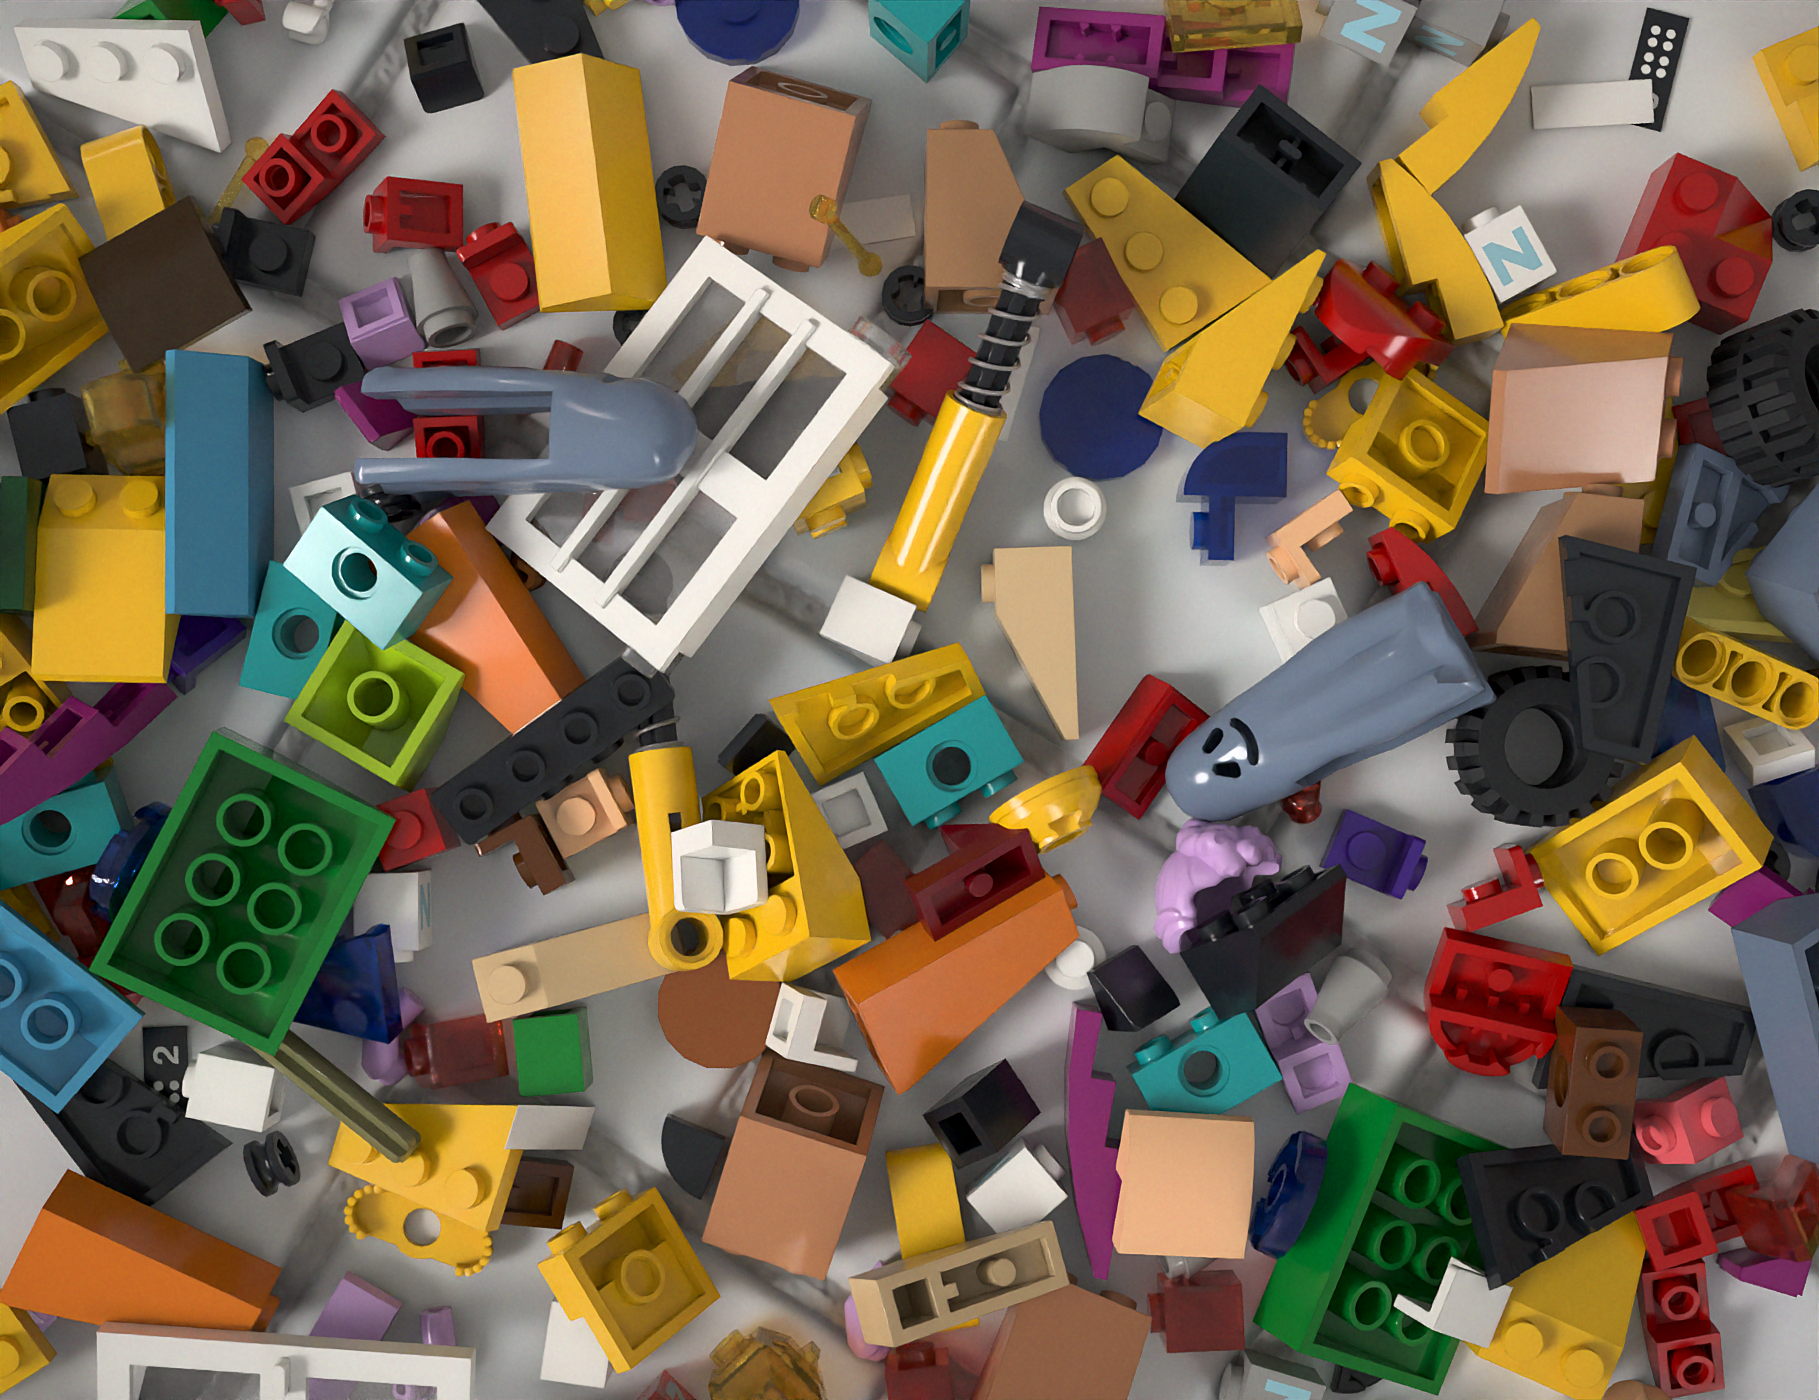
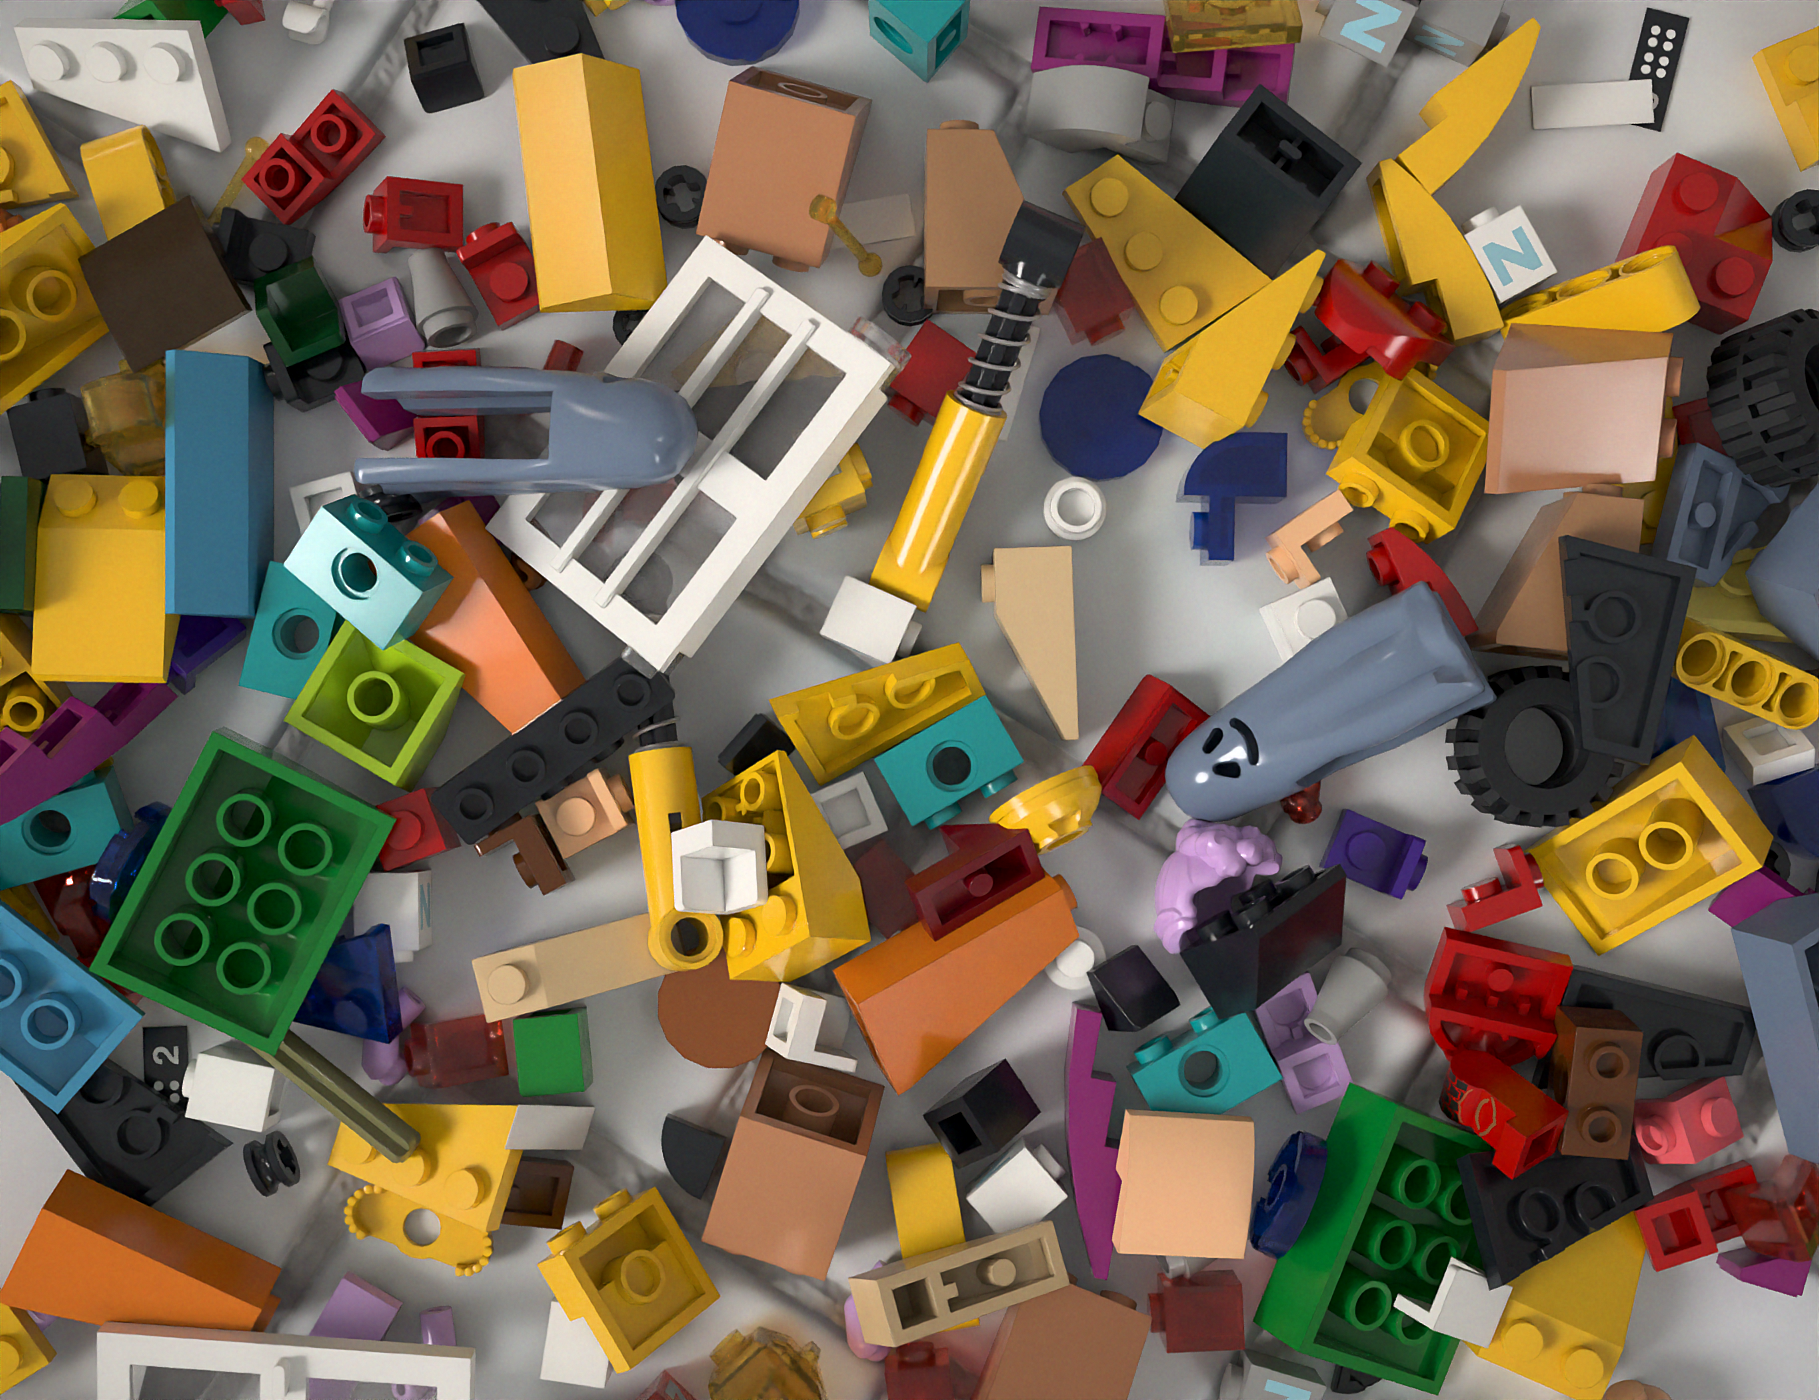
(299, 311): none -> dark green panel
(1502, 1110): none -> red leg
(1678, 1329): red slope -> none

